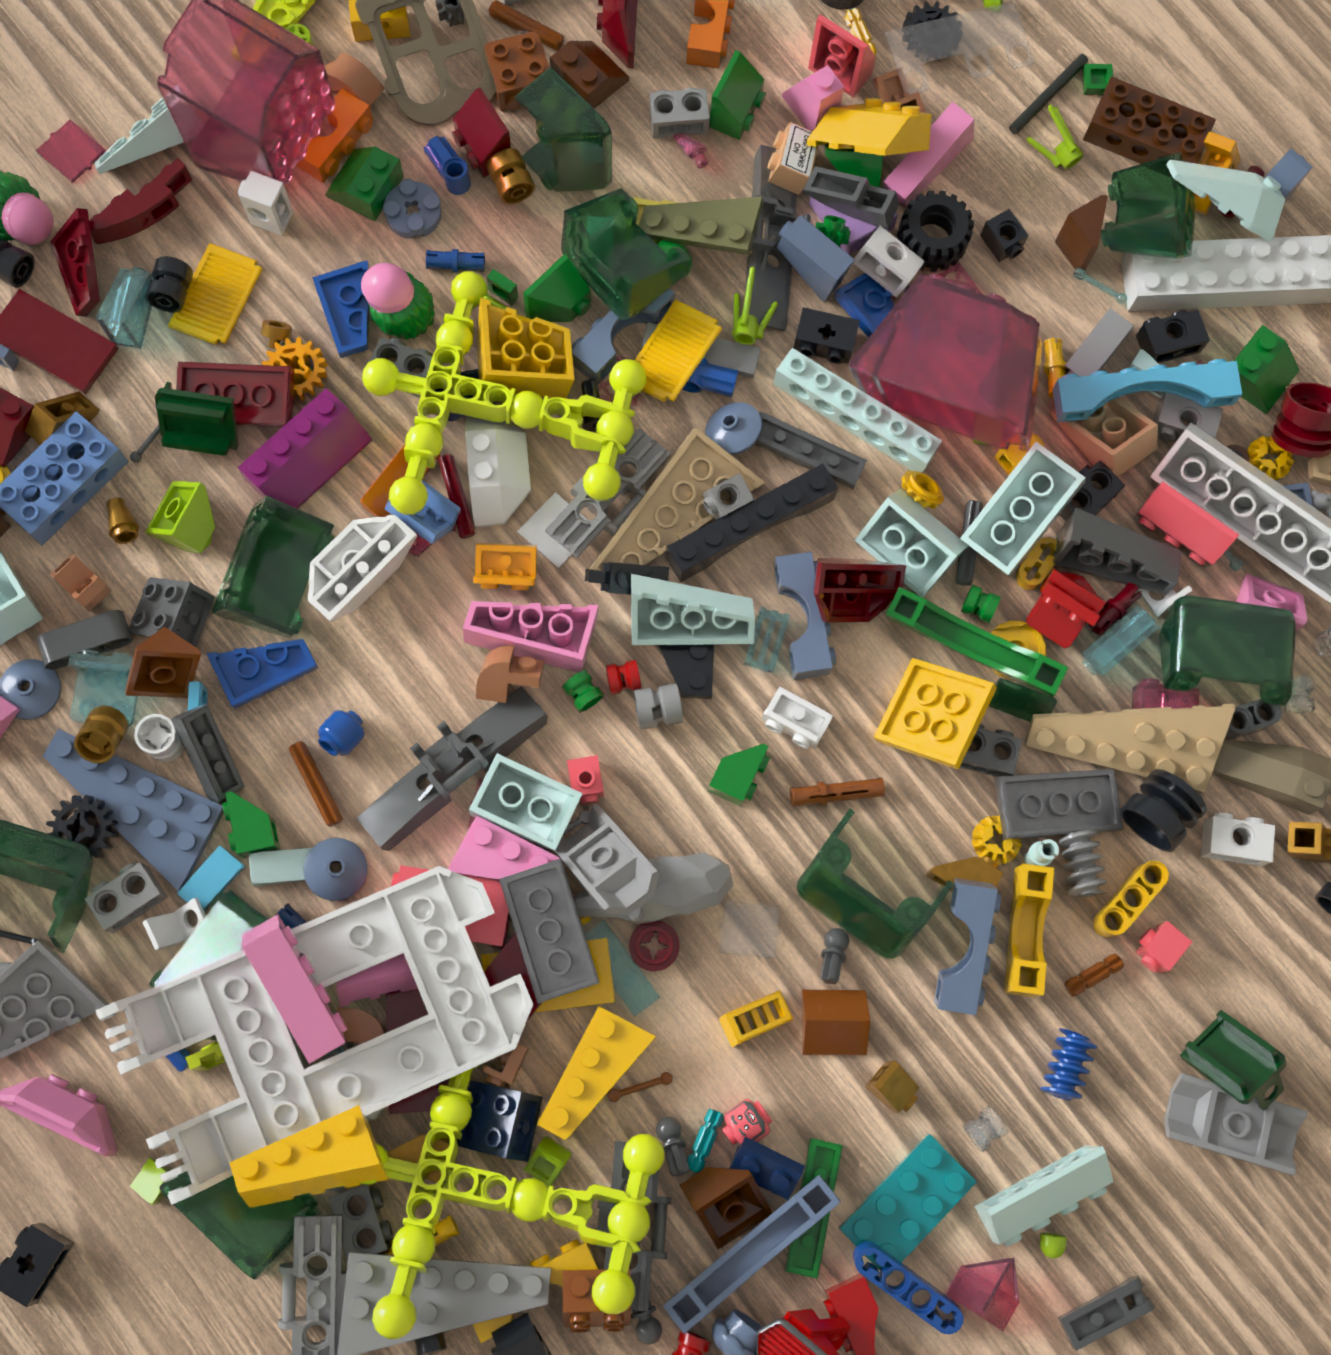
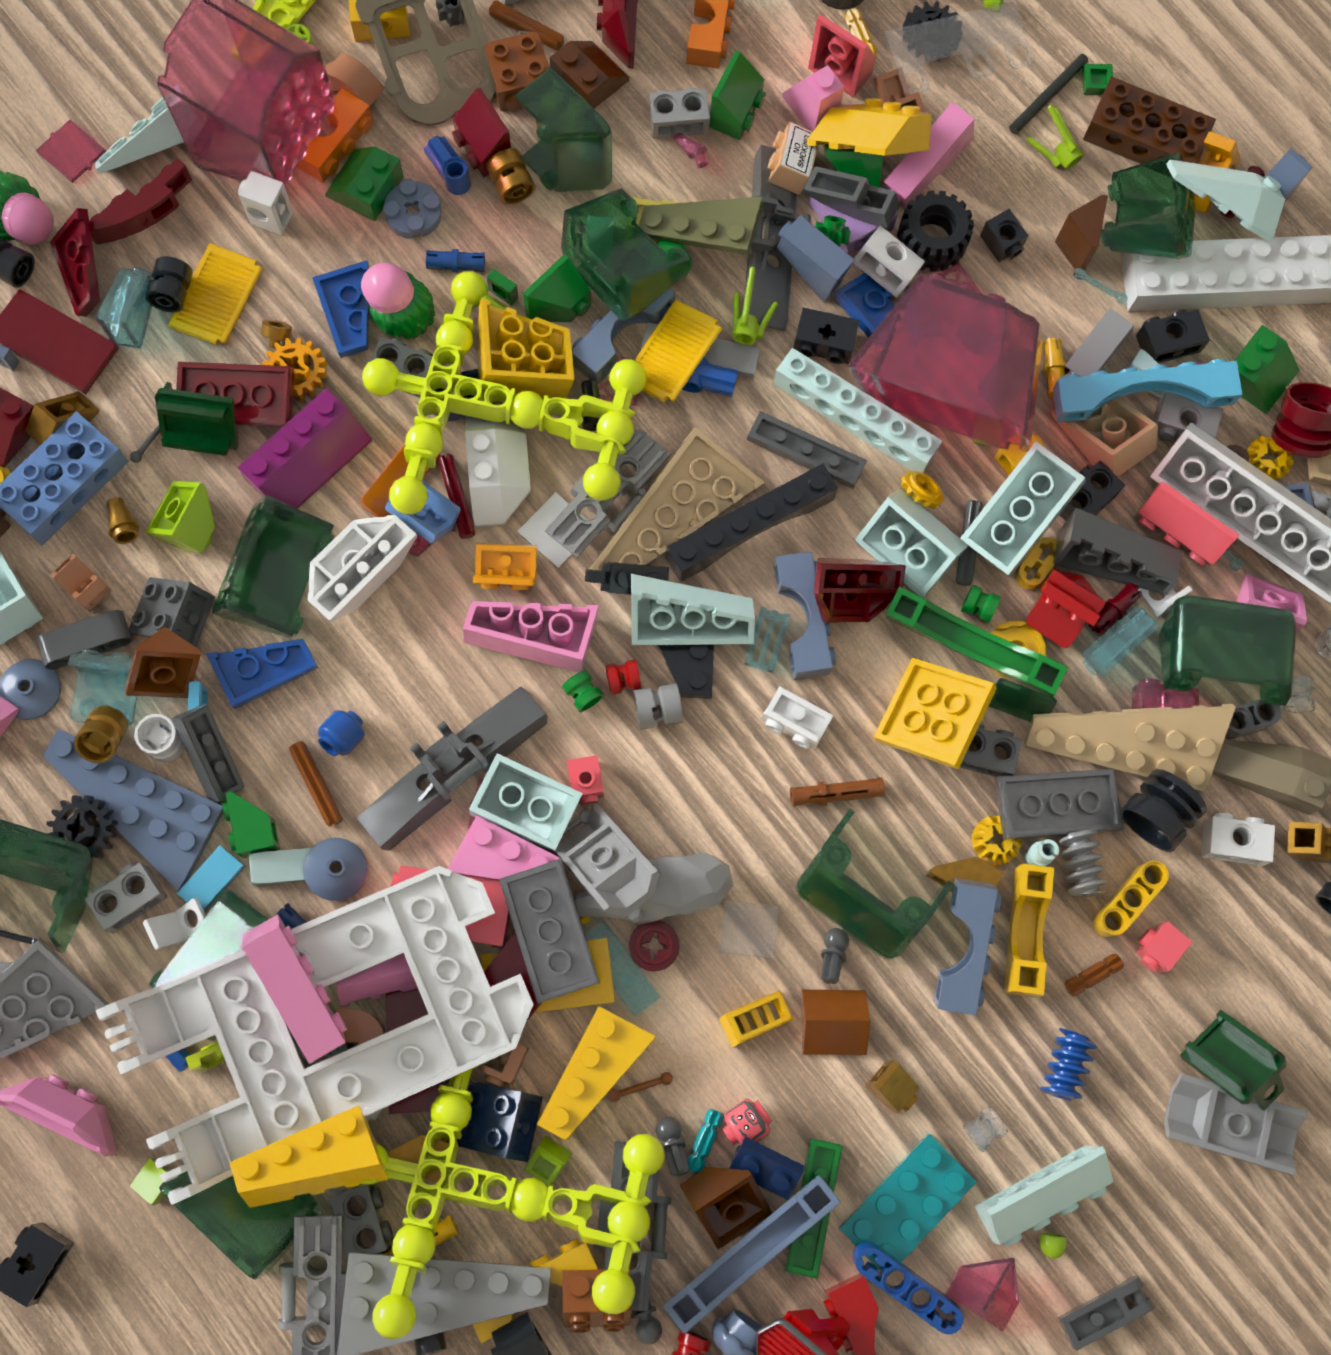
(503, 669): nougat brick -> none
(736, 774): green slope -> none
(739, 435): sand blue dish -> none
(739, 495): light grey brick -> none

